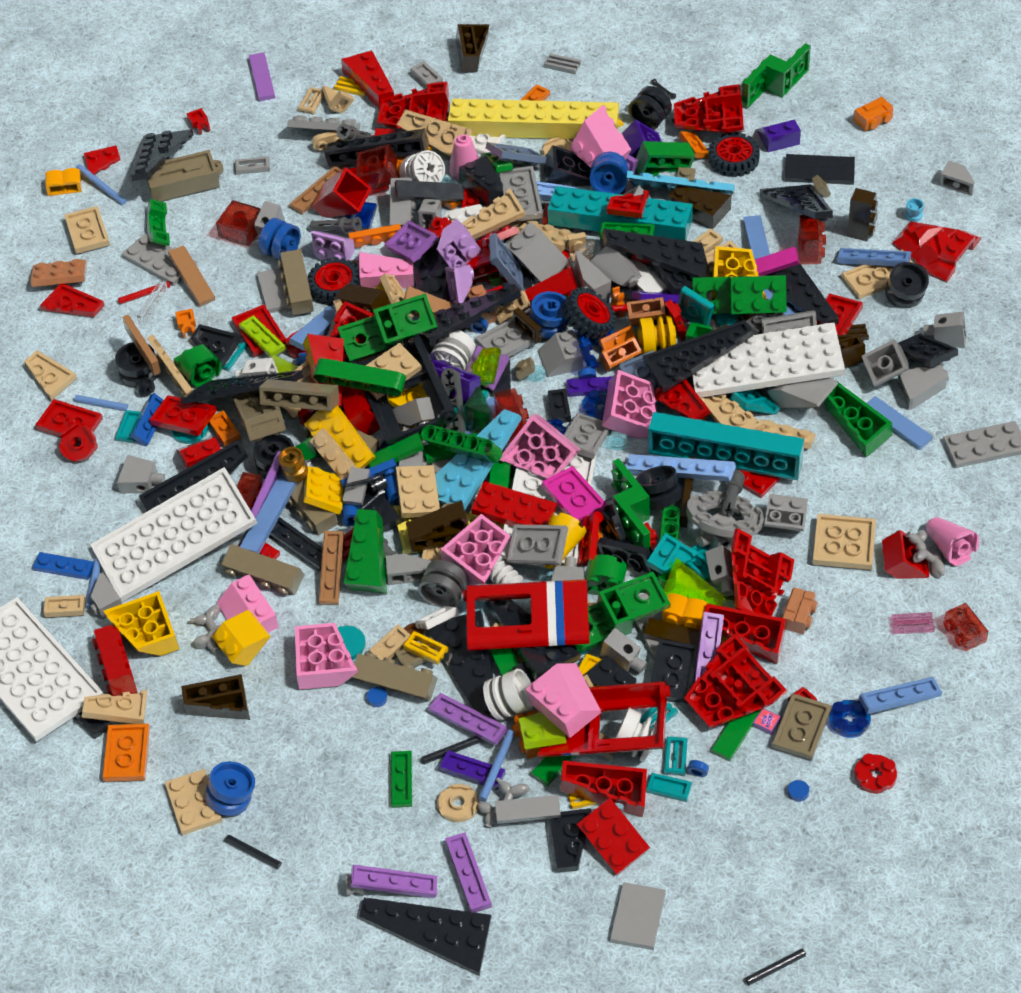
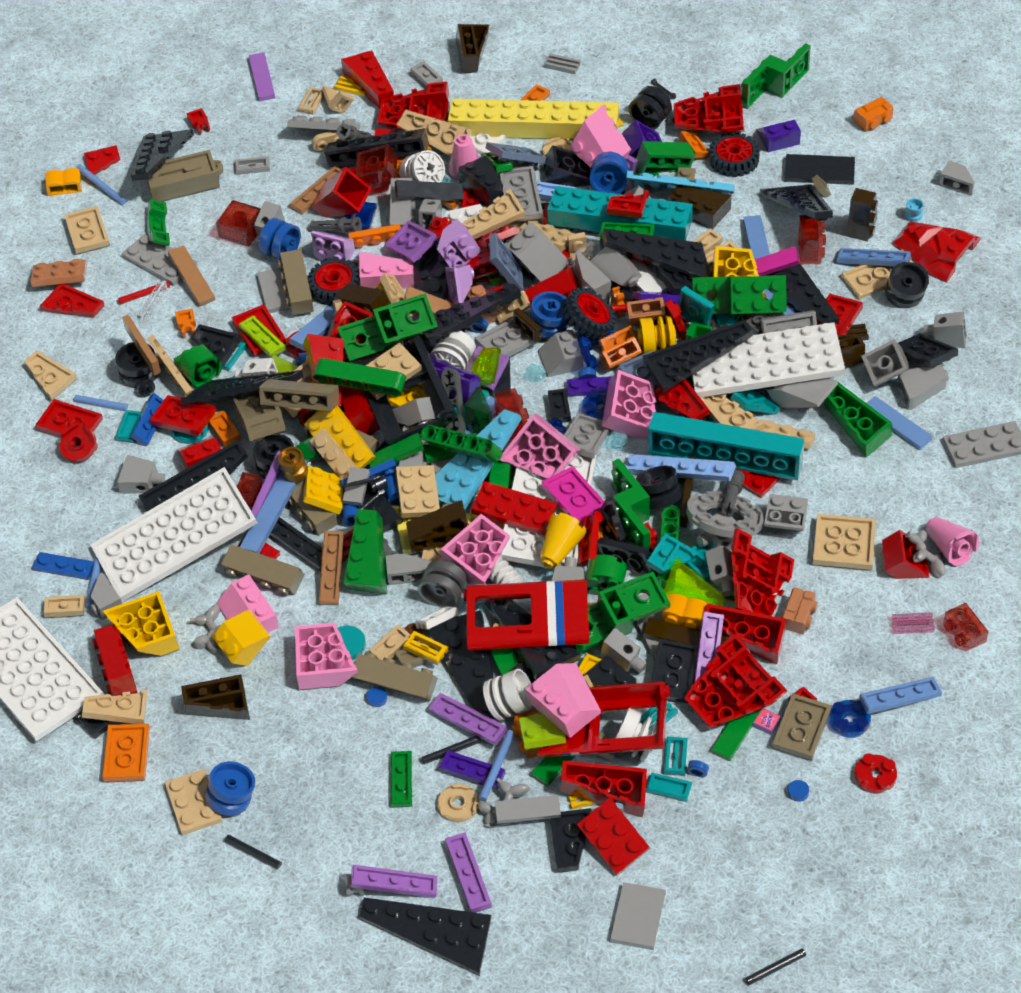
(524, 368): dark tan plate -> none
(537, 544): light grey tile -> none

